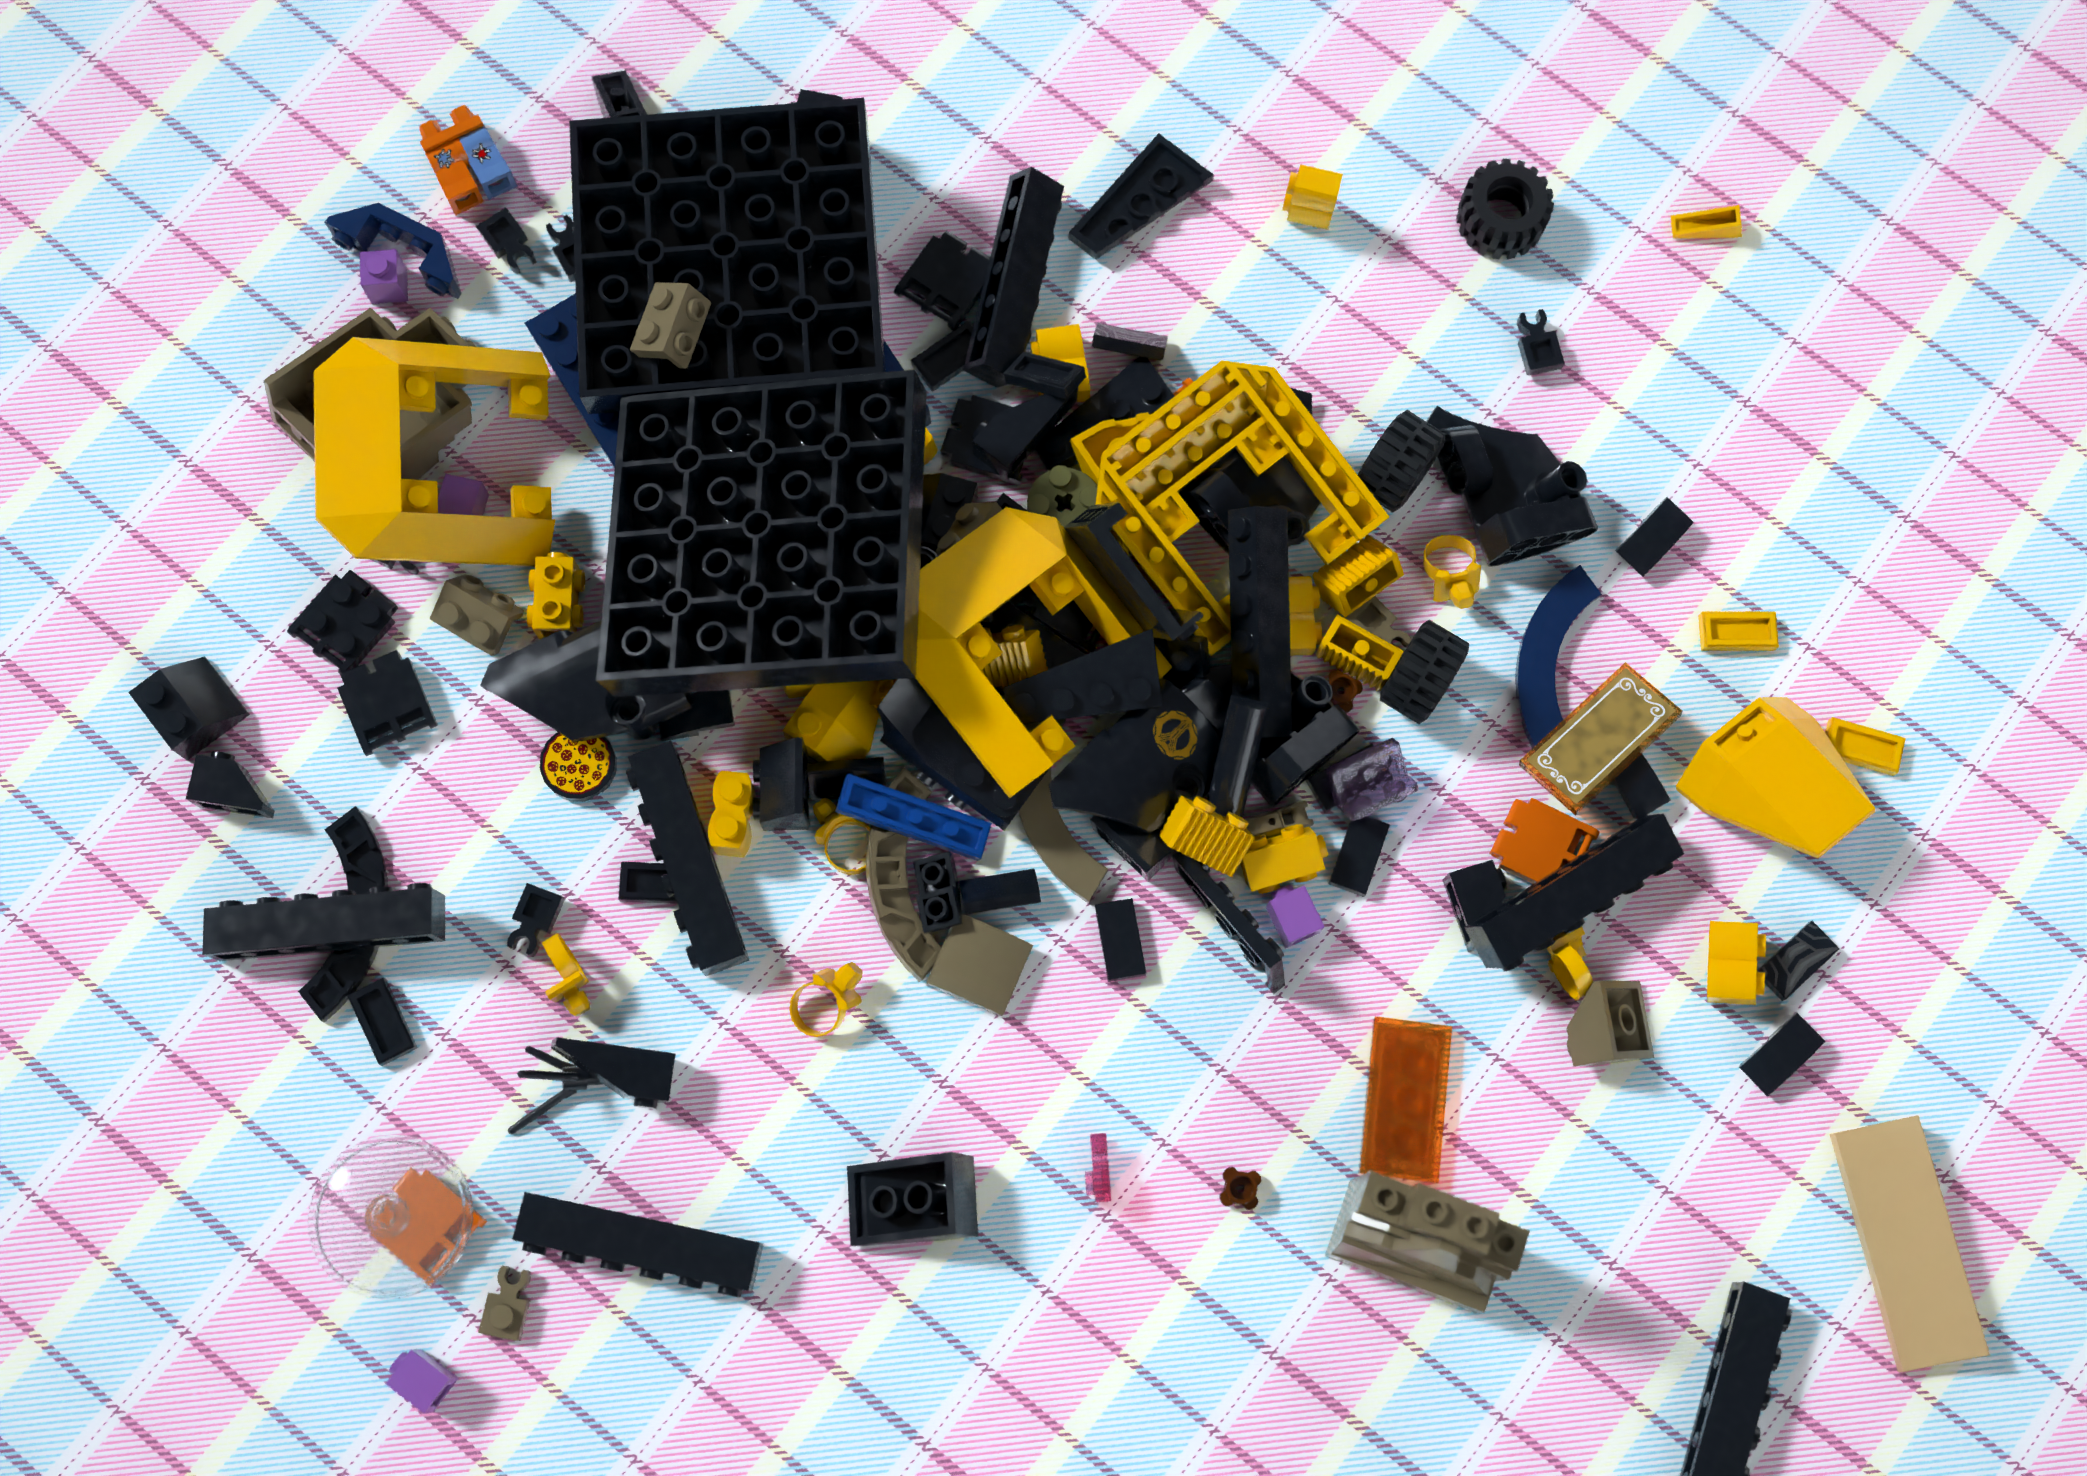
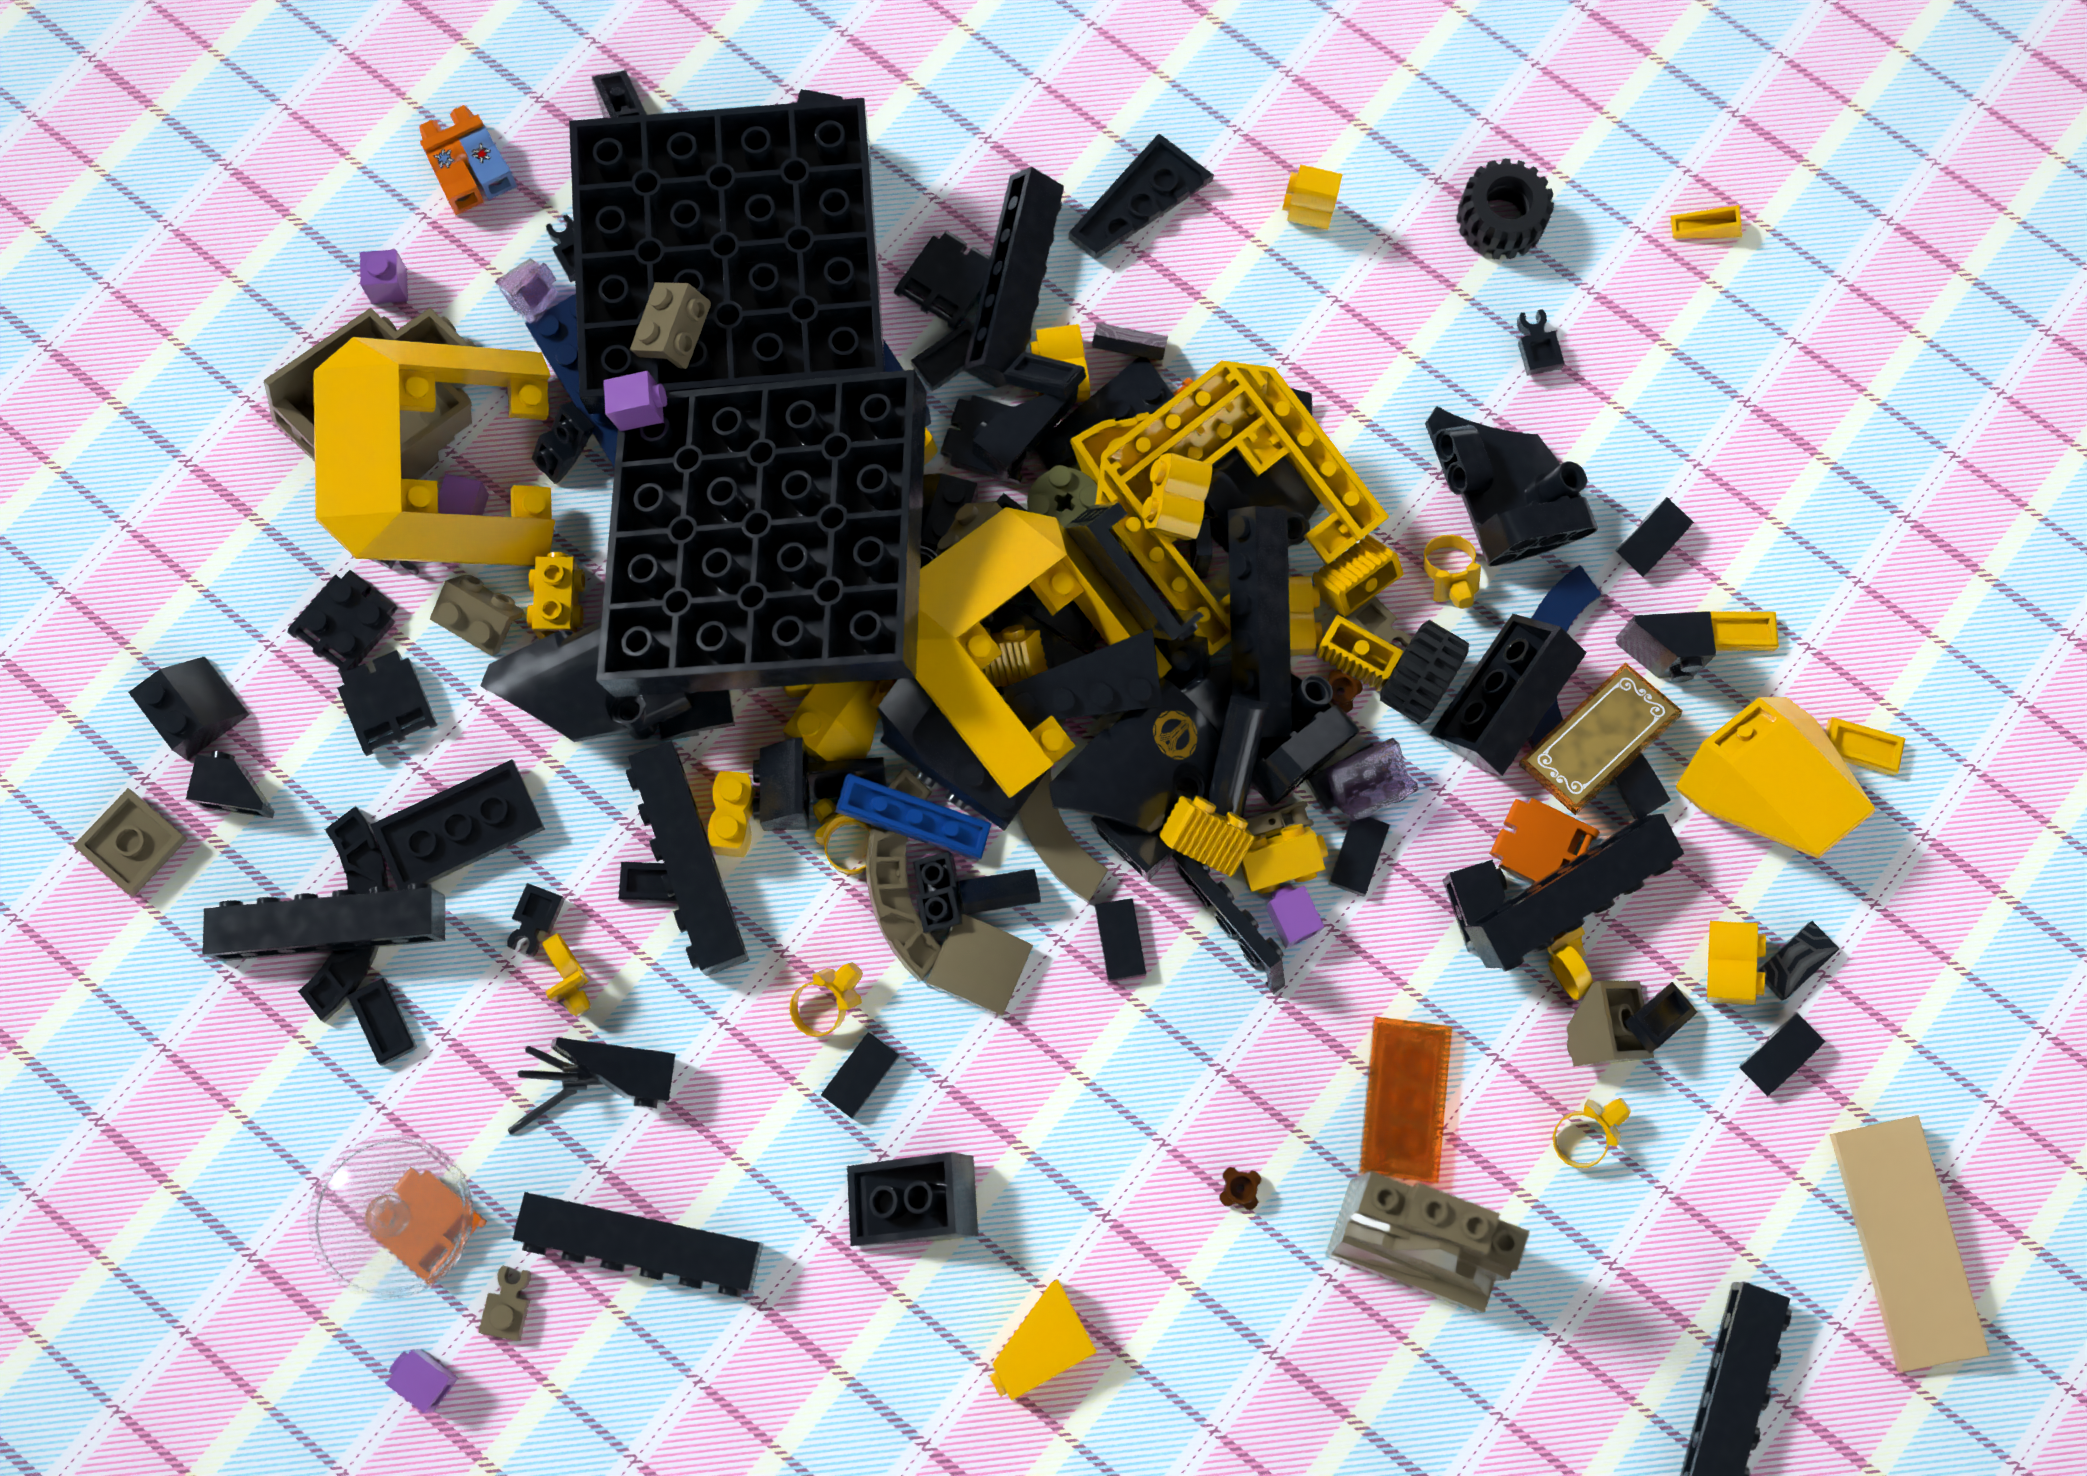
(130, 842): none -> dark tan plate
(361, 226): dark blue slope -> none
(458, 826): none -> black plate
(506, 237): black plate -> none
(528, 289): none -> clear purple slope
(564, 443): none -> black slope
(578, 768): tile -> none
(634, 401): none -> medium lavender brick
(860, 1075): none -> black tile
(1042, 1346): none -> yellow slope
(1098, 1180): clear pink plate -> none
(1177, 496): none -> yellow brick
(1201, 550): none -> black tile
(1401, 459): black tyre -> none
(1508, 693): none -> black slope
(1614, 1113): none -> yellow piece
(1661, 1017): none -> black tile
(1670, 643): none -> black slope

